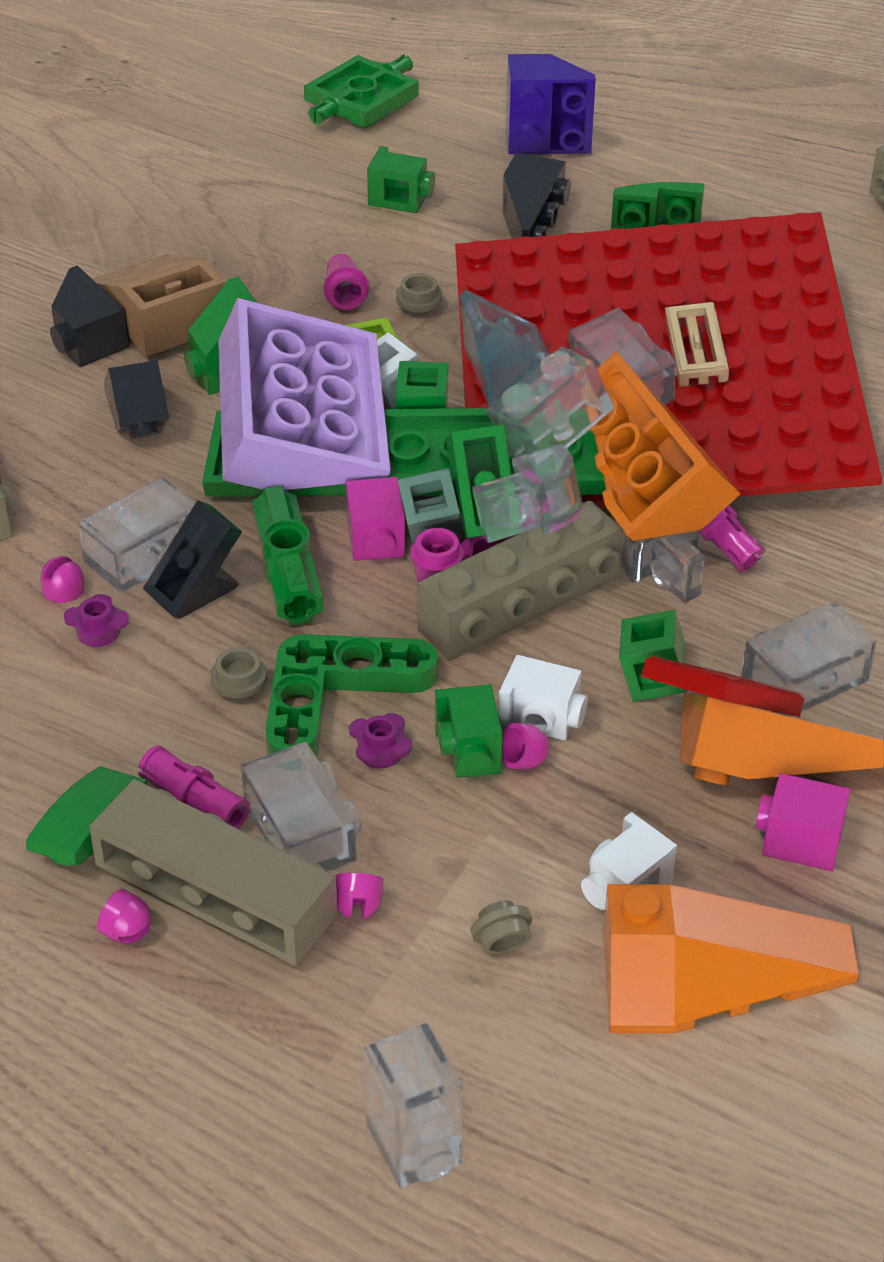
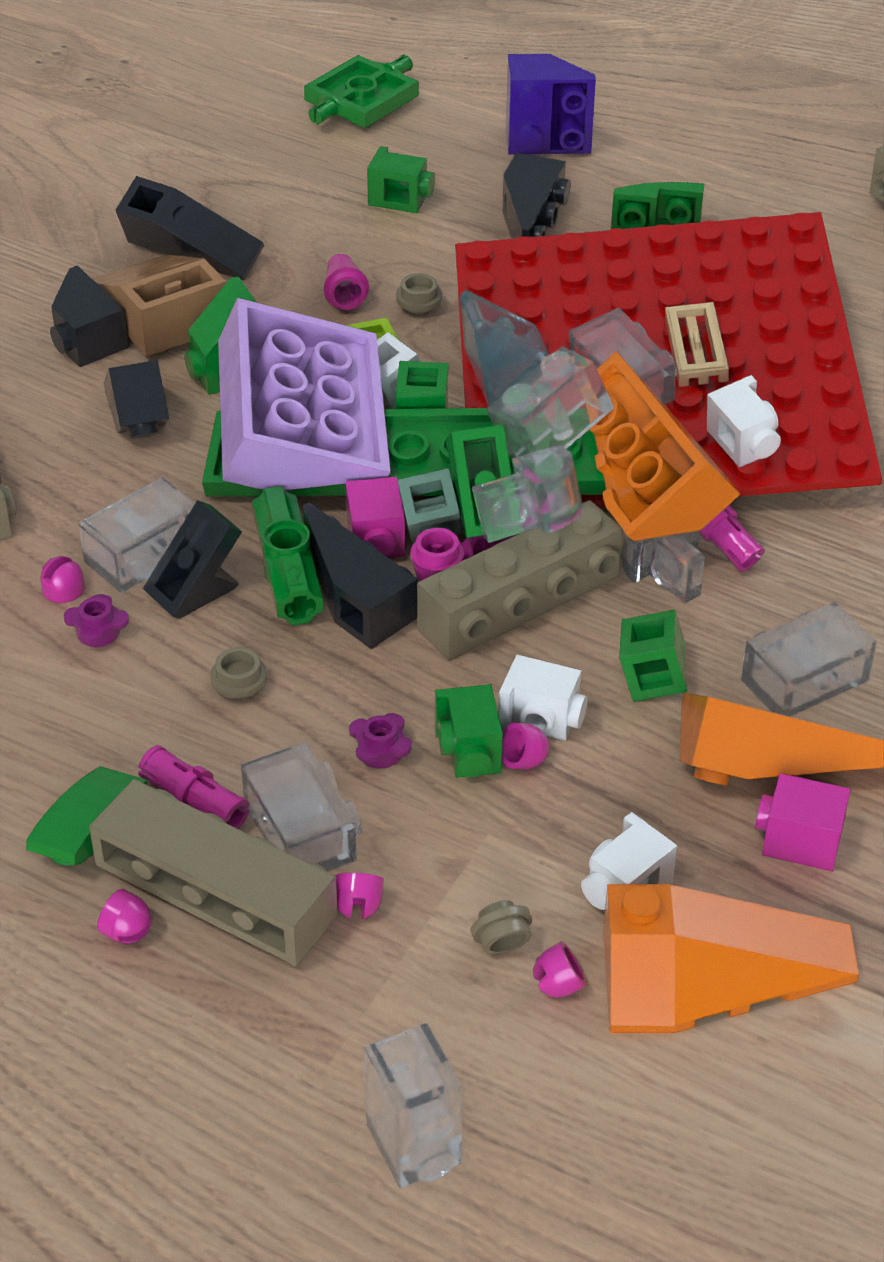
(180, 226): none -> black slope
(317, 676): green beam -> none
(361, 585): none -> black slope
(559, 972): none -> dark pink hinge
(723, 686): red tile -> none
(742, 422): none -> white brick

